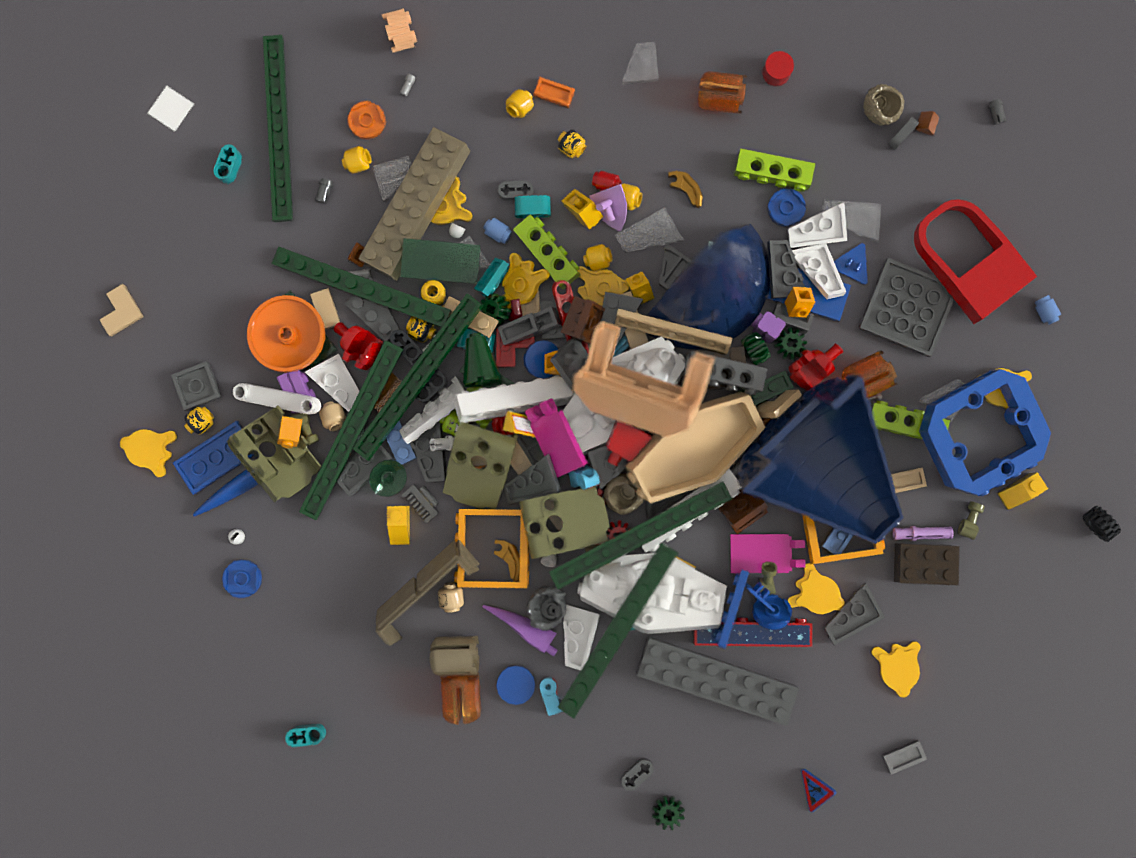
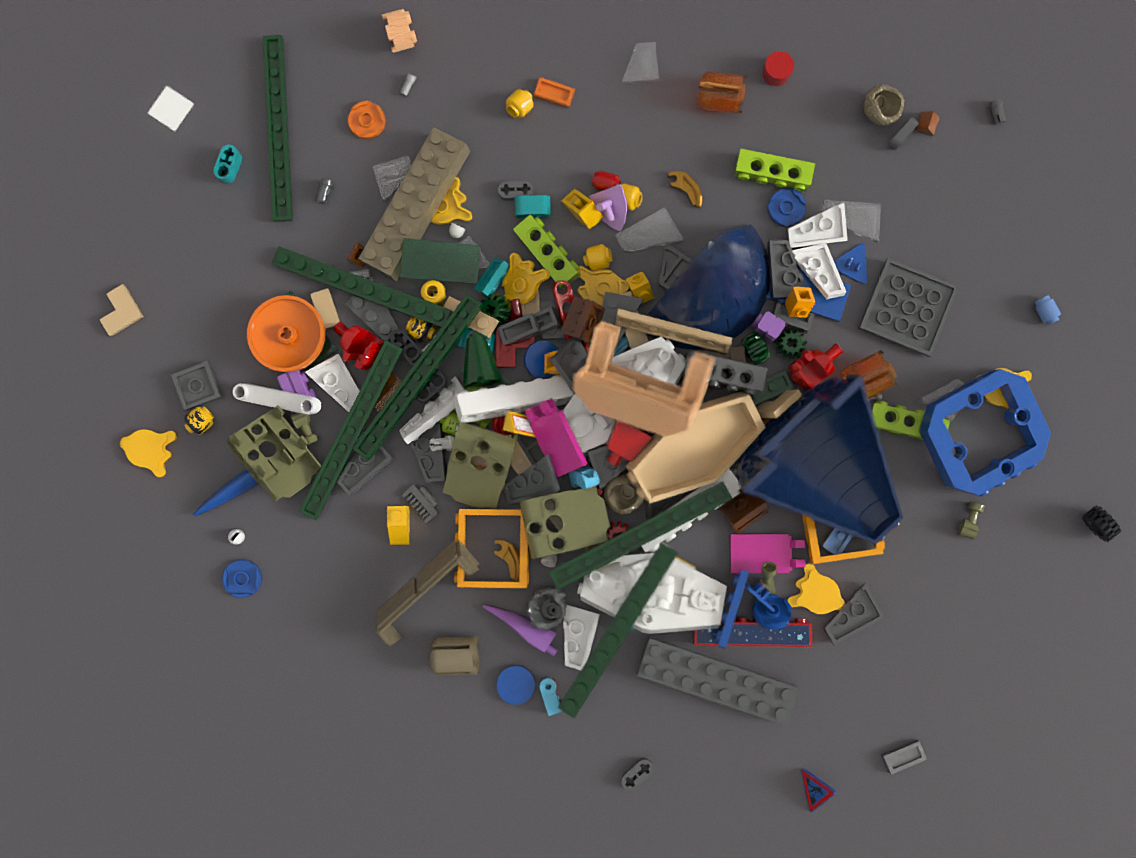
(209, 460): blue tile -> none
(289, 432): light orange brick -> none
(305, 740): teal beam -> none
(332, 416): tan head -> none
(356, 159): yellow head -> none
(393, 483): clear green dish -> none
(401, 450): medium blue plate -> none
(450, 597): tan head -> none
(470, 698): clear orange cylinder -> none
(497, 230): medium blue brick -> none
(571, 143): yellow head -> none
(660, 813): dark green gear -> none
(899, 667): yellow tile -> none
(909, 480): tan tile -> none
(914, 533): lavender pin -> none
(926, 564): dark brown brick -> none
(990, 280): red window -> none
(1022, 490): yellow slope -> none

